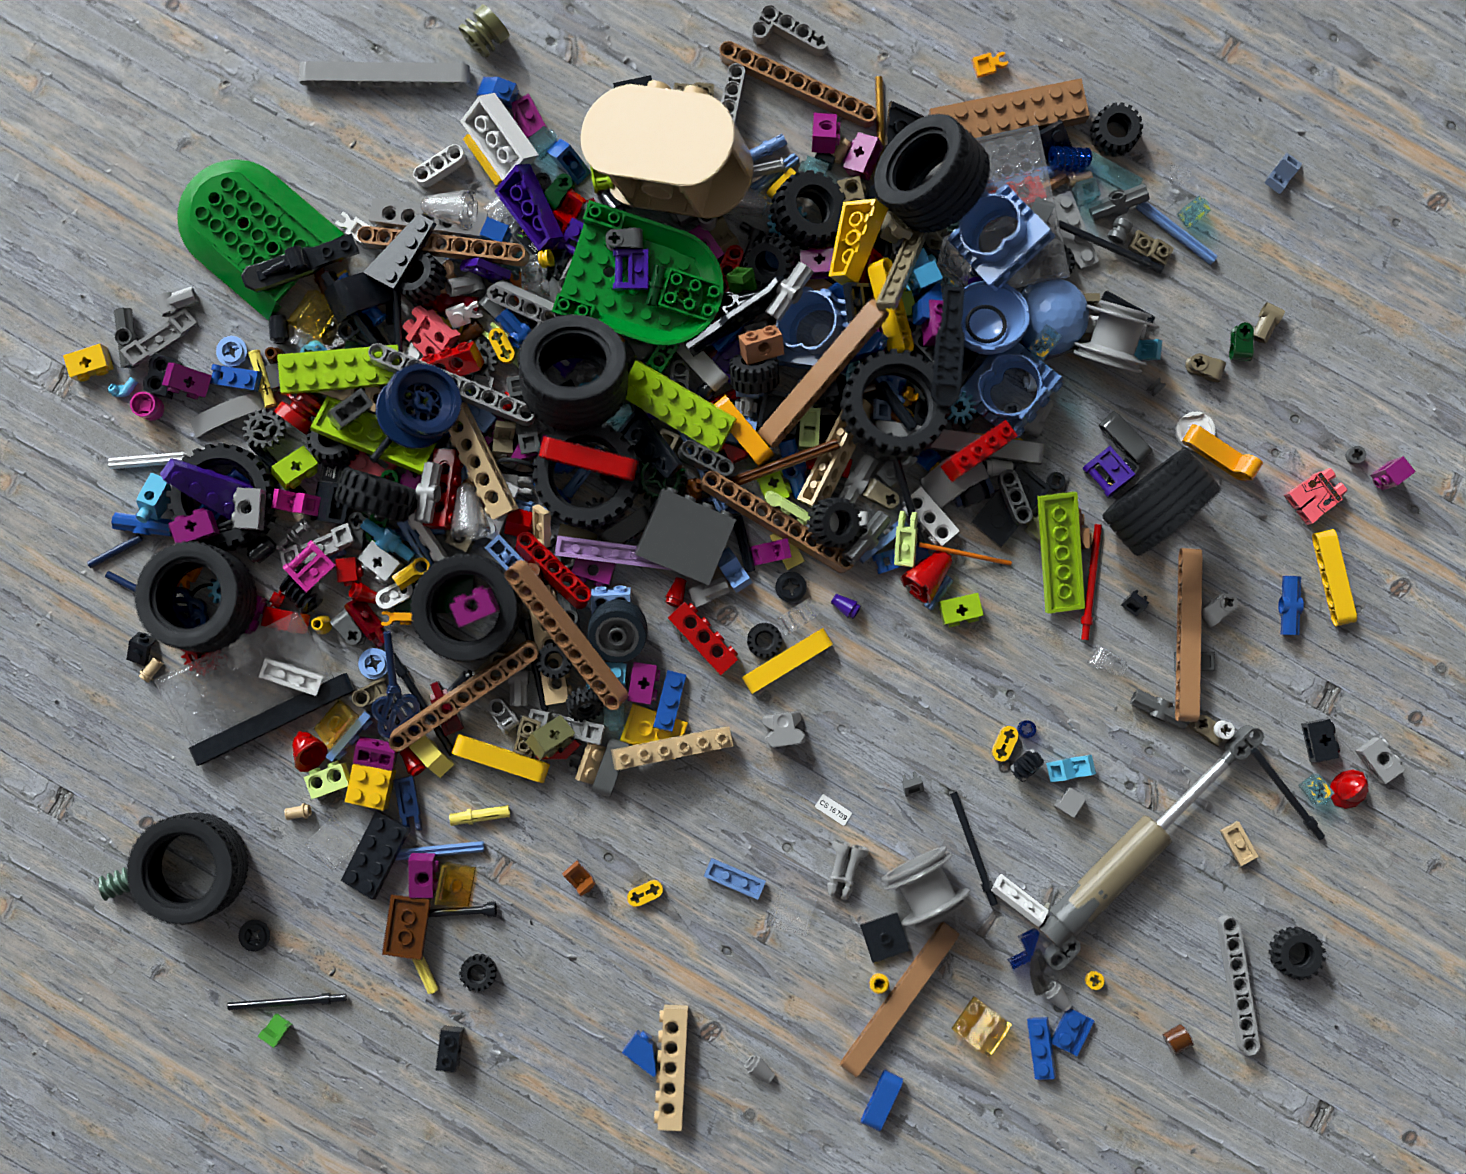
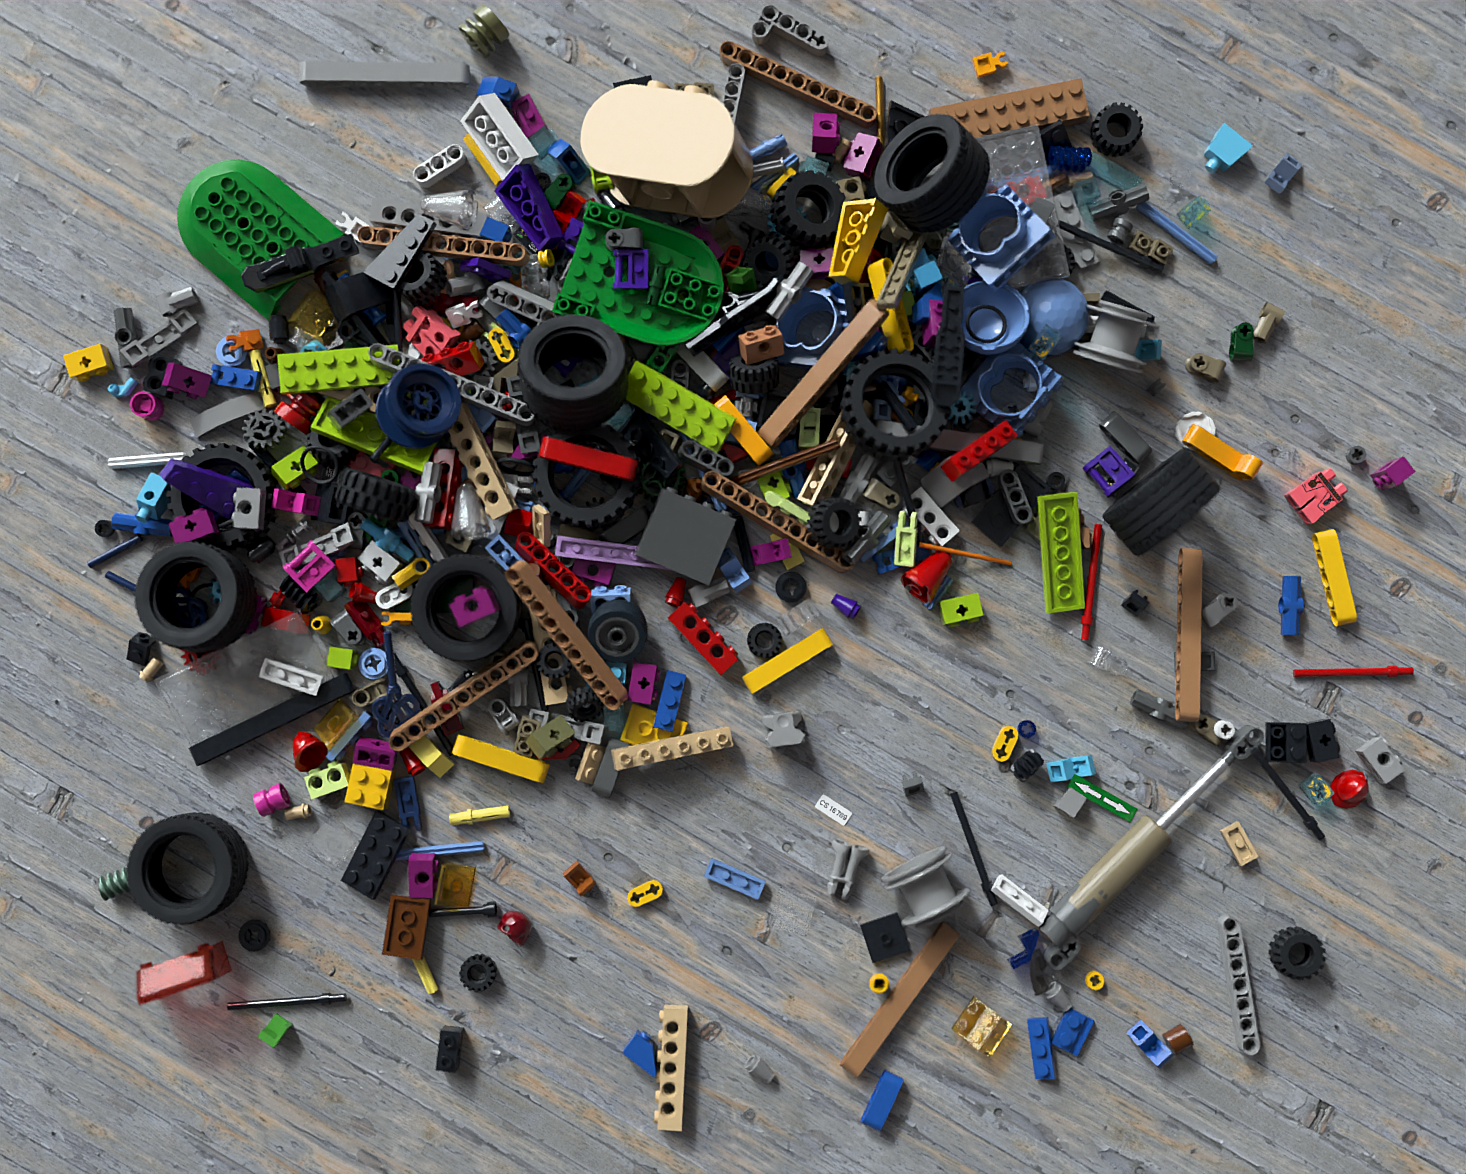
(98, 528): none -> black bush
(181, 973): none -> clear red windscreen
(248, 340): none -> orange plate
(267, 801): none -> dark pink wheel
(330, 587): none -> clear light blue brick
(337, 469): none -> black tyre
(342, 658): none -> lime brick
(509, 371): none -> dark tan slope
(519, 926): none -> dark red helmet
(1102, 798): none -> green sticker
(1150, 1044): none -> blue slope
(1225, 149): none -> medium azure torso
(1285, 742): none -> black slope
(1390, 671): none -> red bar

